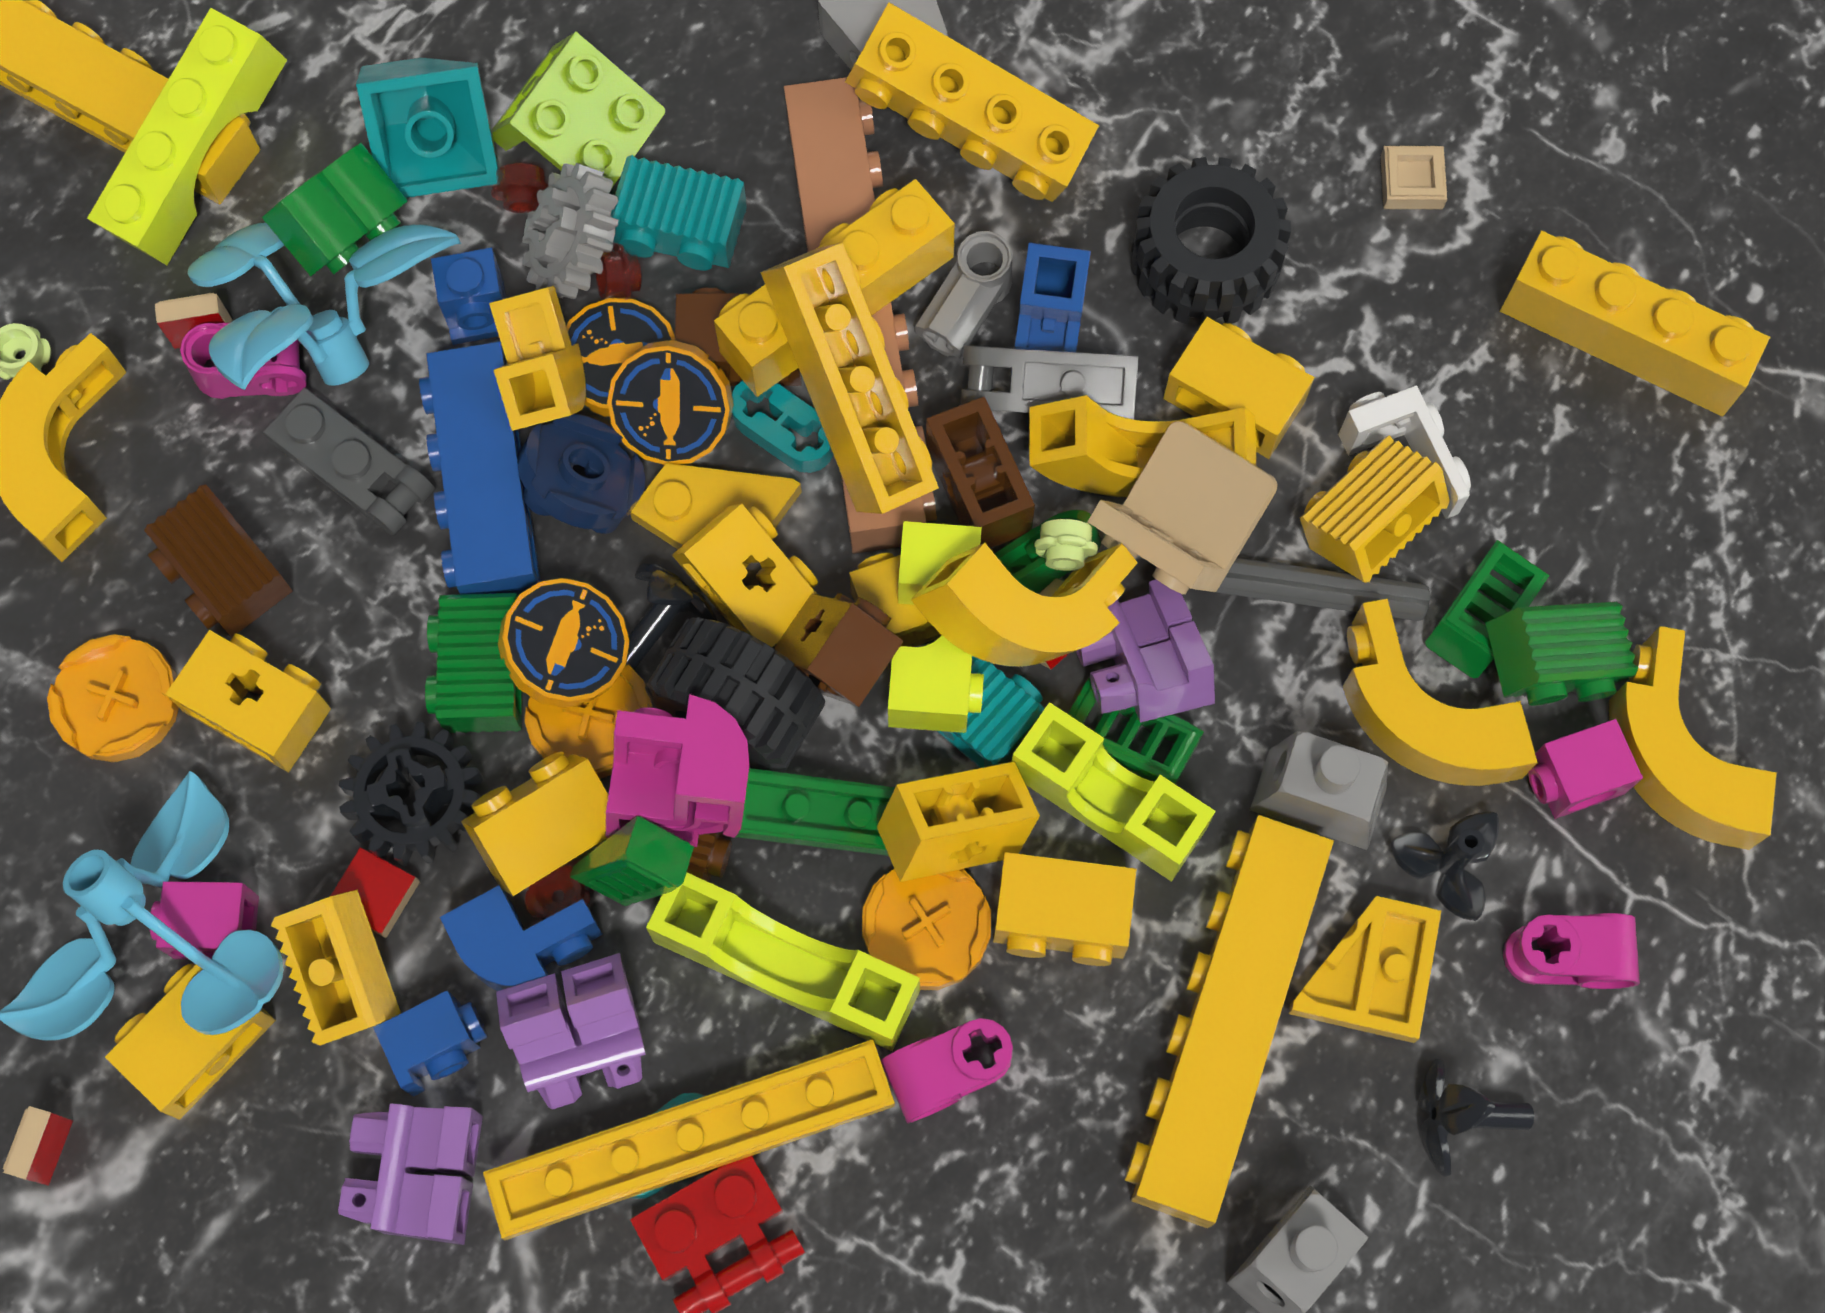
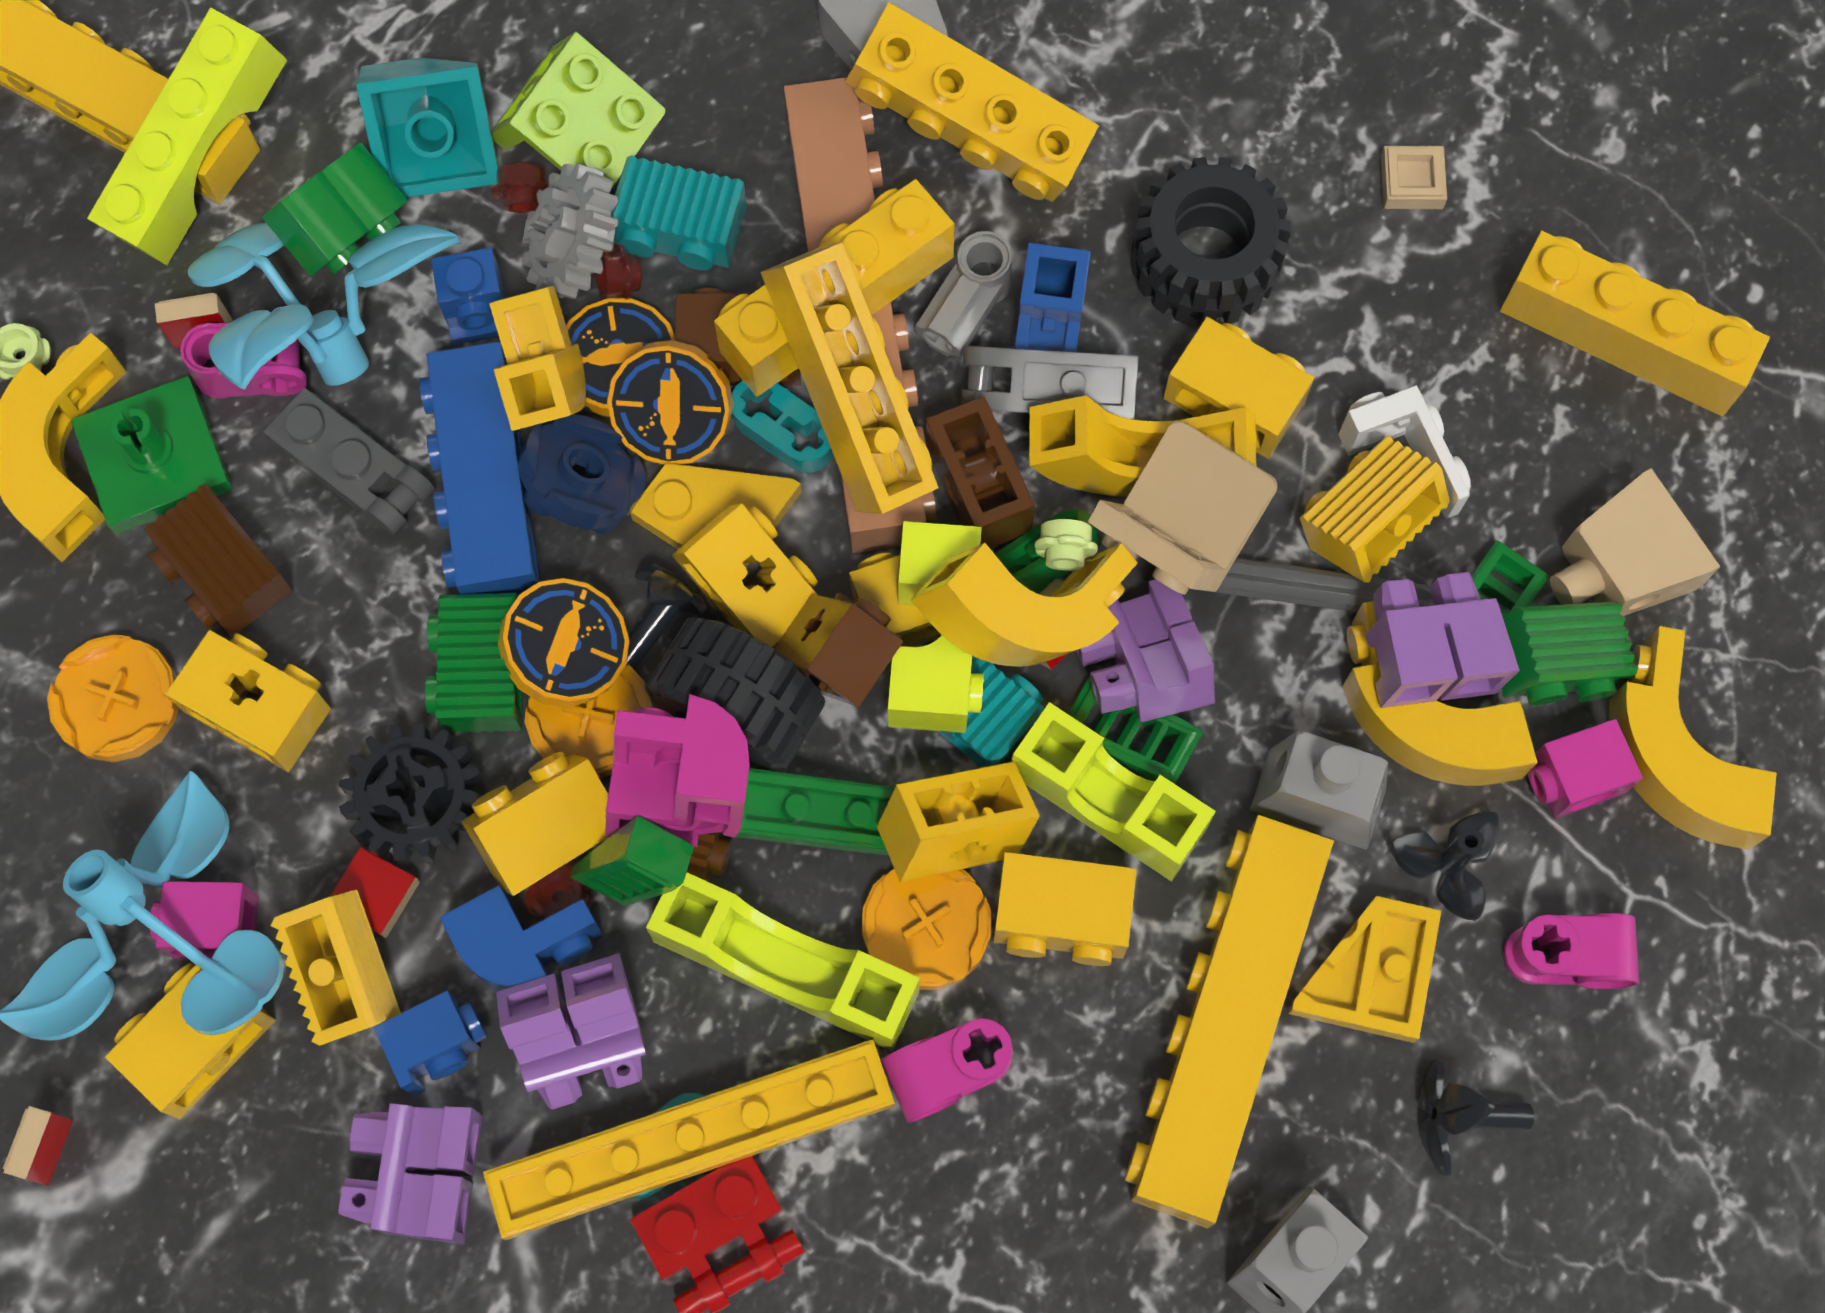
(150, 453): none -> green tile
(1441, 648): none -> medium lavender hips
(1634, 551): none -> tan torso

